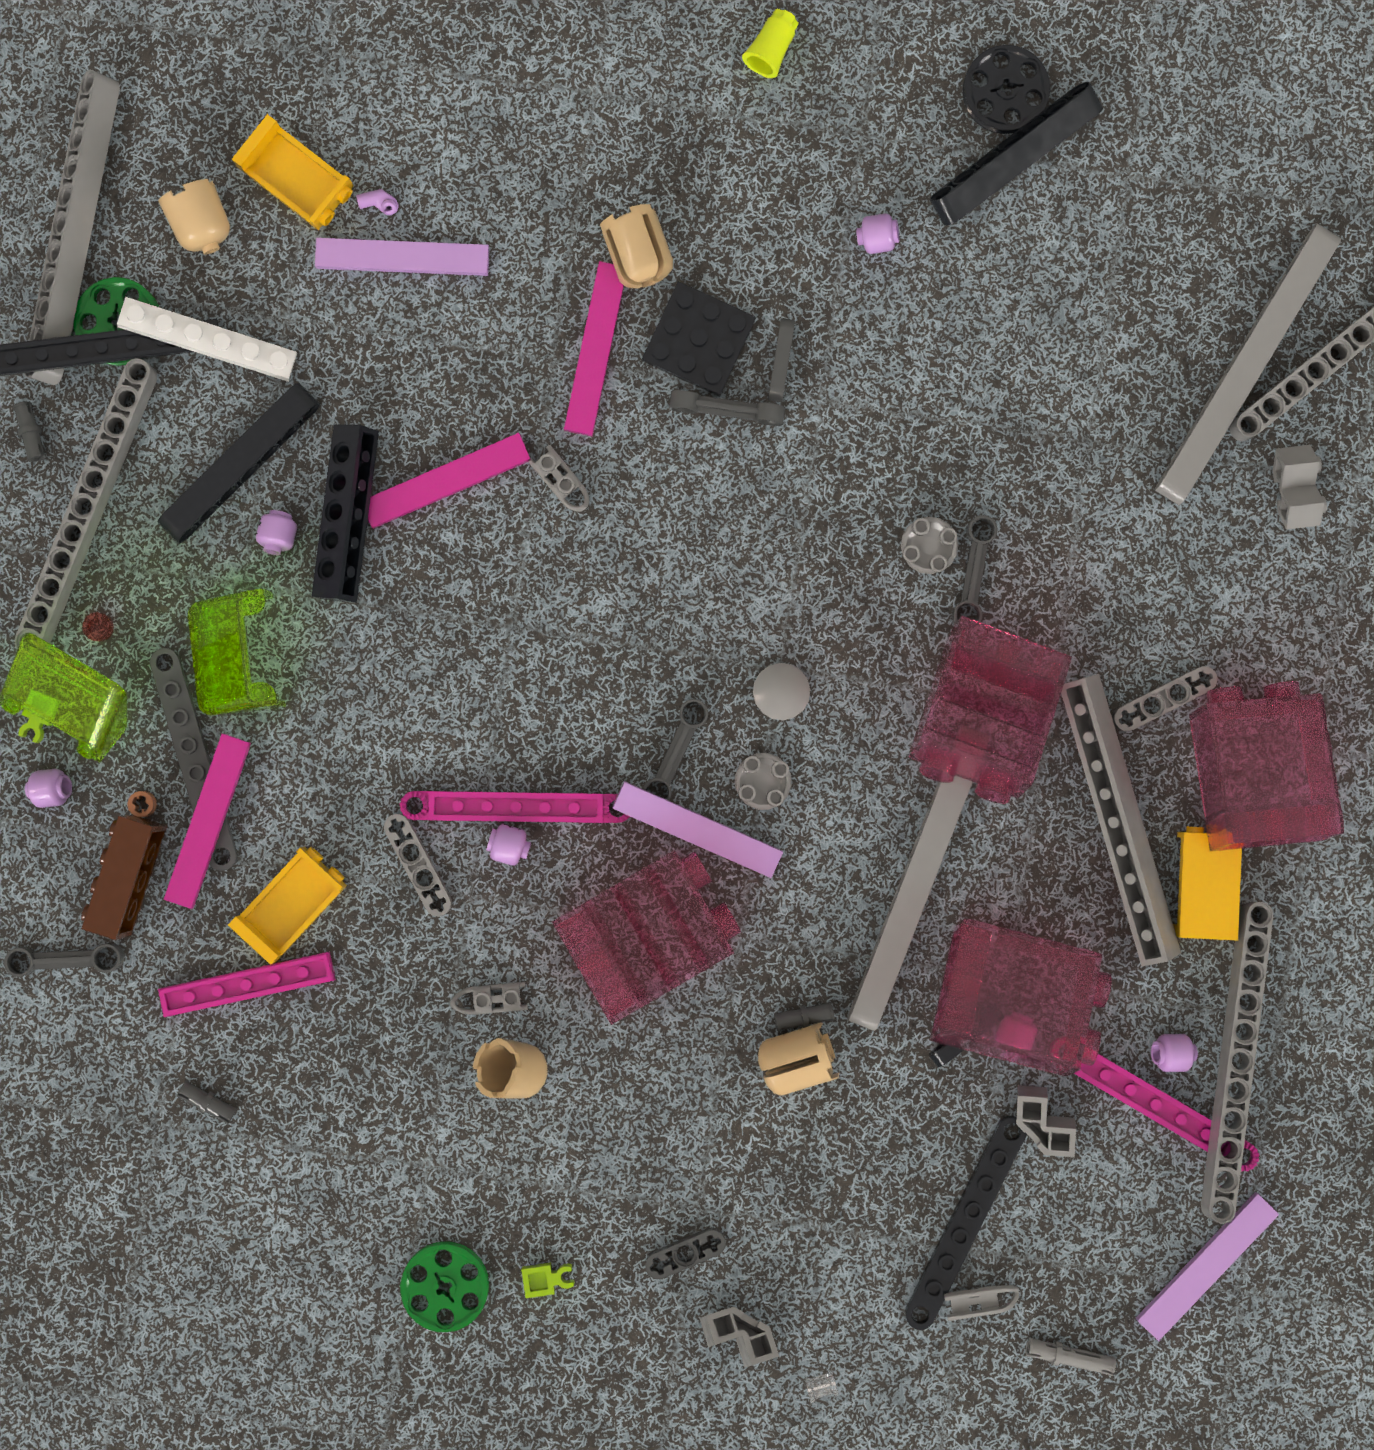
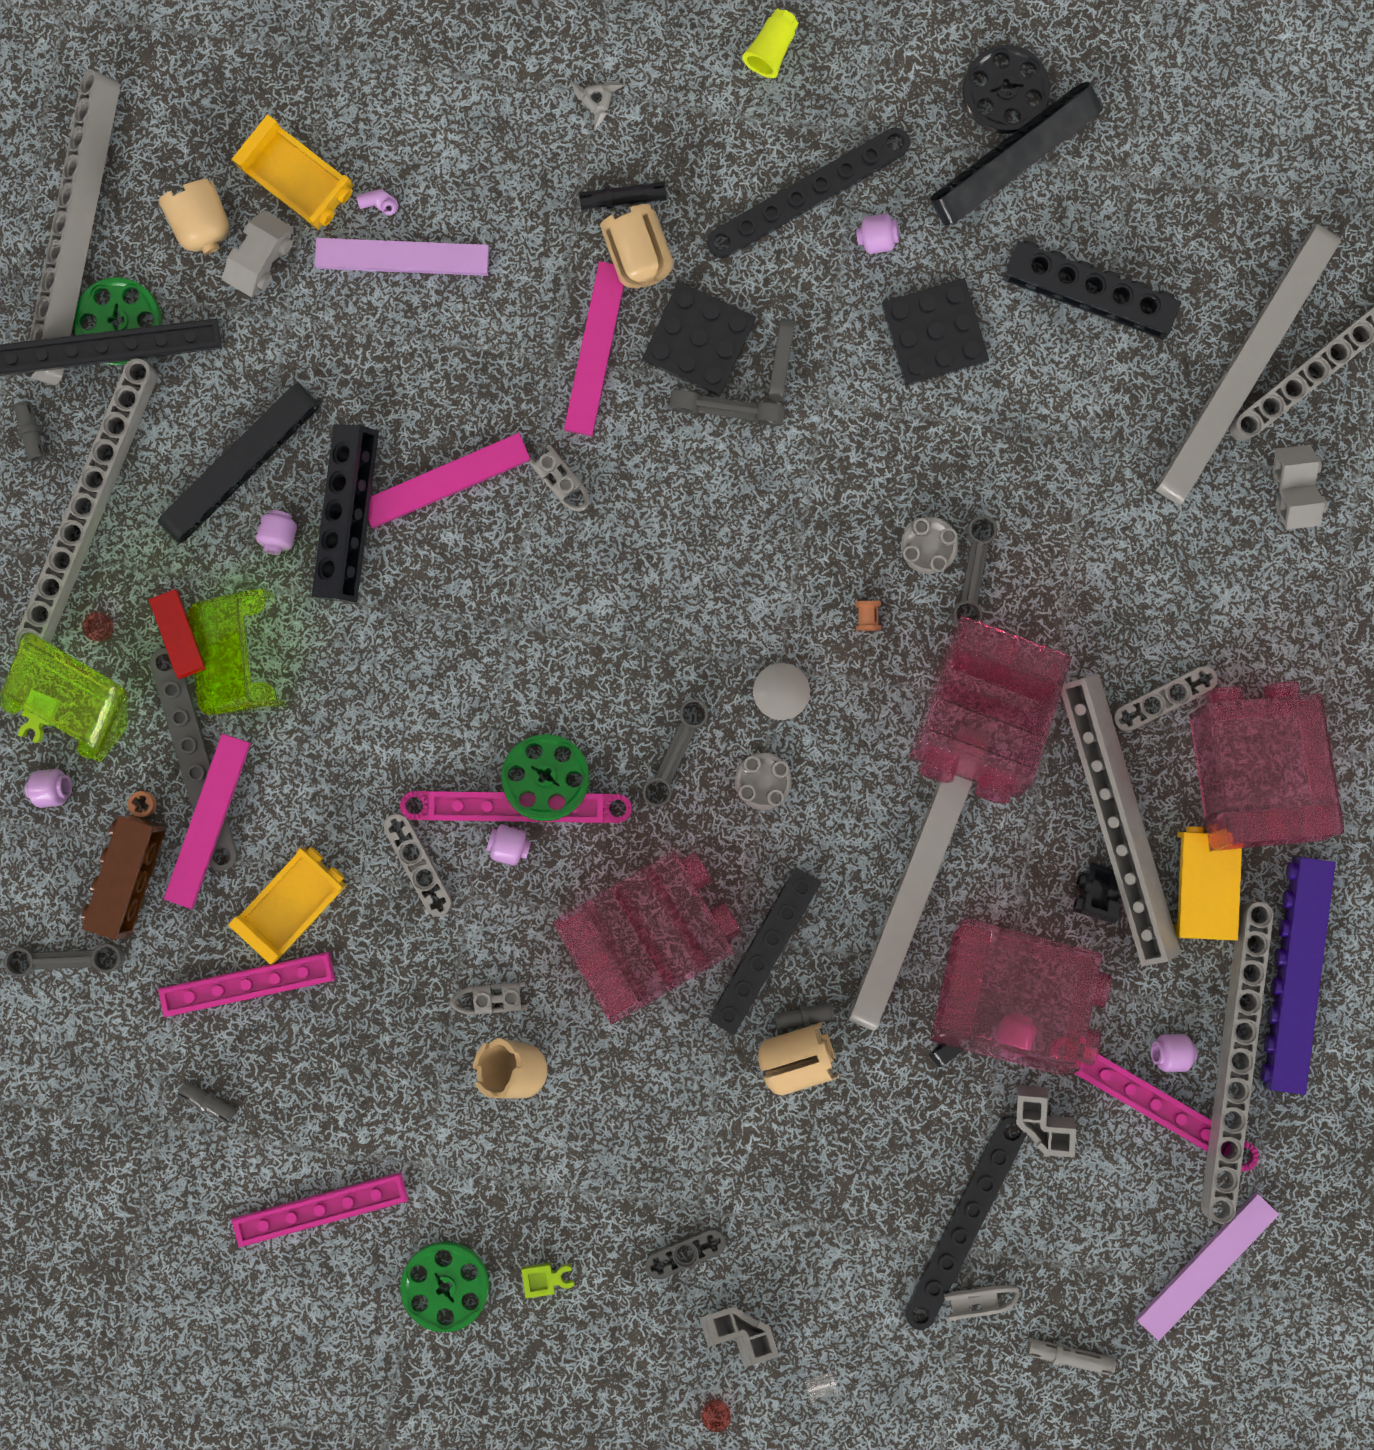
(177, 634): none -> red tile
(206, 339): white plate -> none
(251, 264): none -> light grey brick
(320, 1209): none -> dark pink tile
(545, 791): none -> green wedge
(600, 108): none -> light grey piece
(612, 197): none -> black pin
(697, 829): lavender tile -> none
(716, 1416): none -> clear red tile
(764, 950): none -> black brick
(808, 192): none -> black plate
(868, 615): none -> nougat bush
(935, 332): none -> black plate
(1075, 293): none -> black brick
(1098, 894): none -> black cylinder
(1298, 975): none -> dark purple brick

